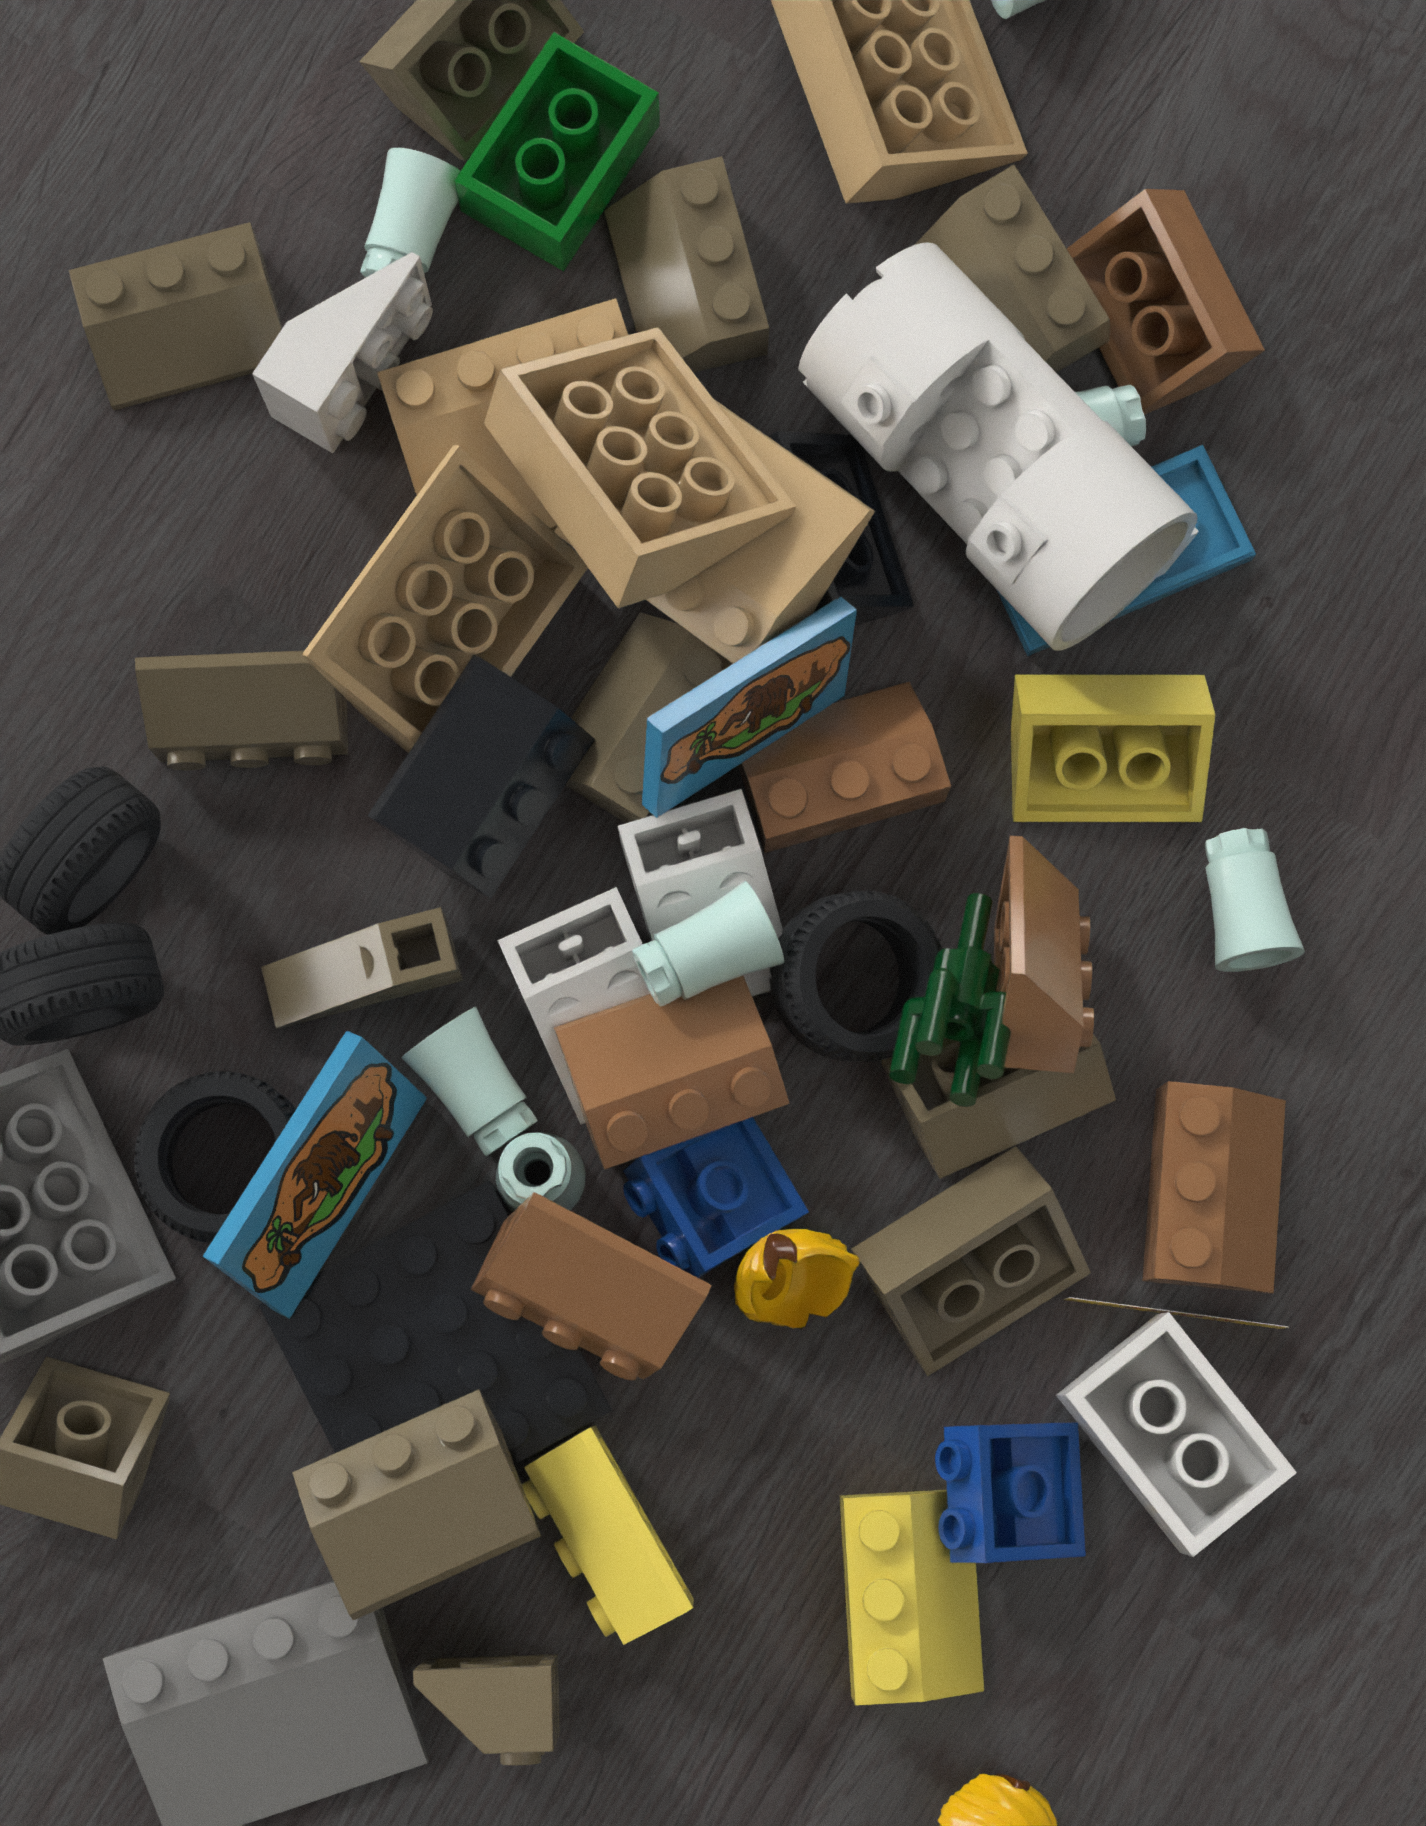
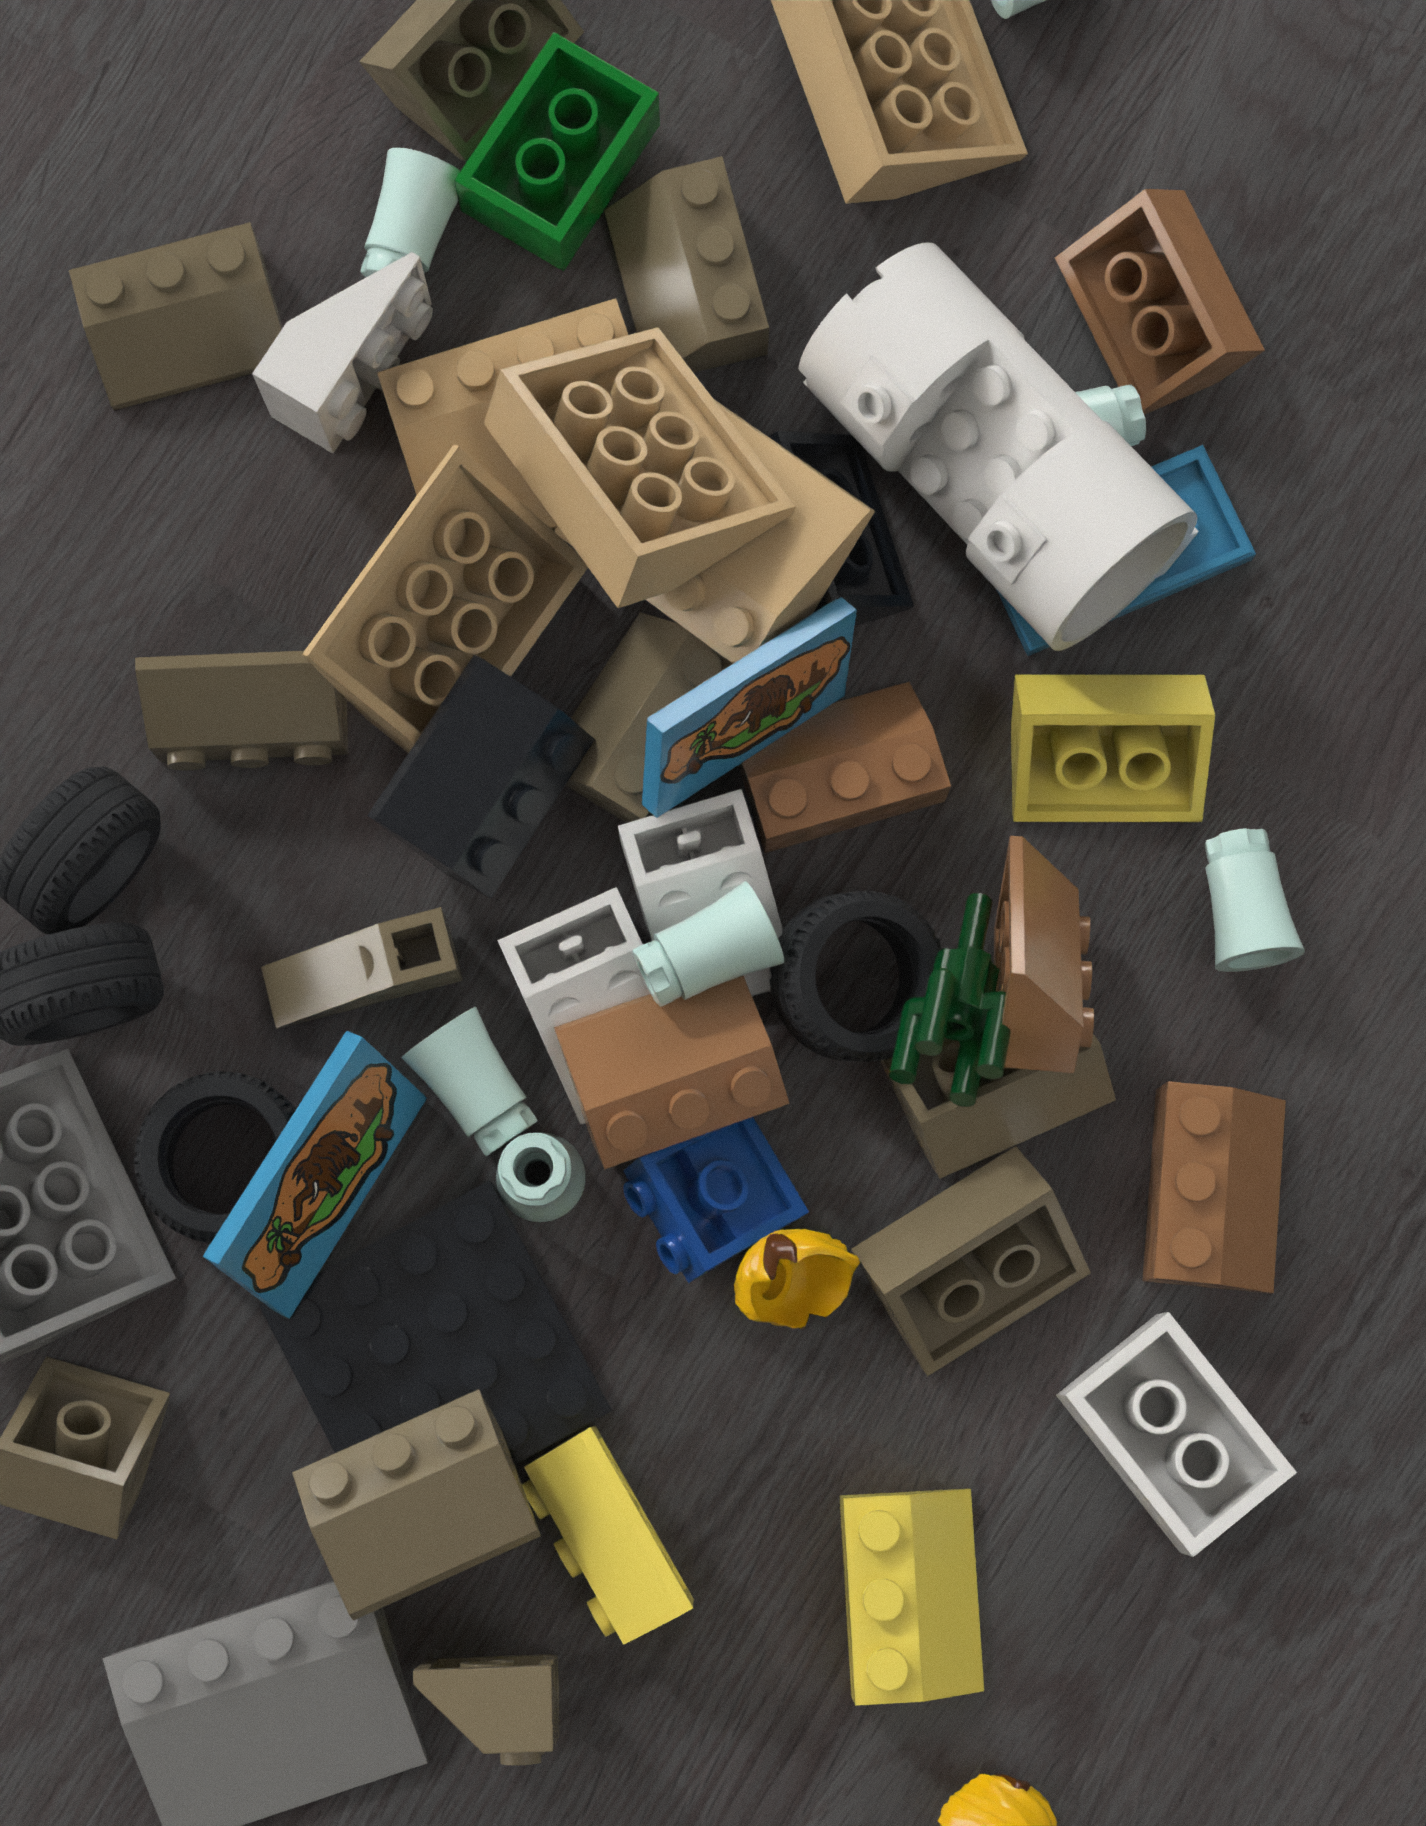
(588, 1288): medium nougat slope -> none
(1011, 1492): blue plate -> none
(1022, 268): dark tan slope -> none
(1175, 1313): yellow sticker -> none

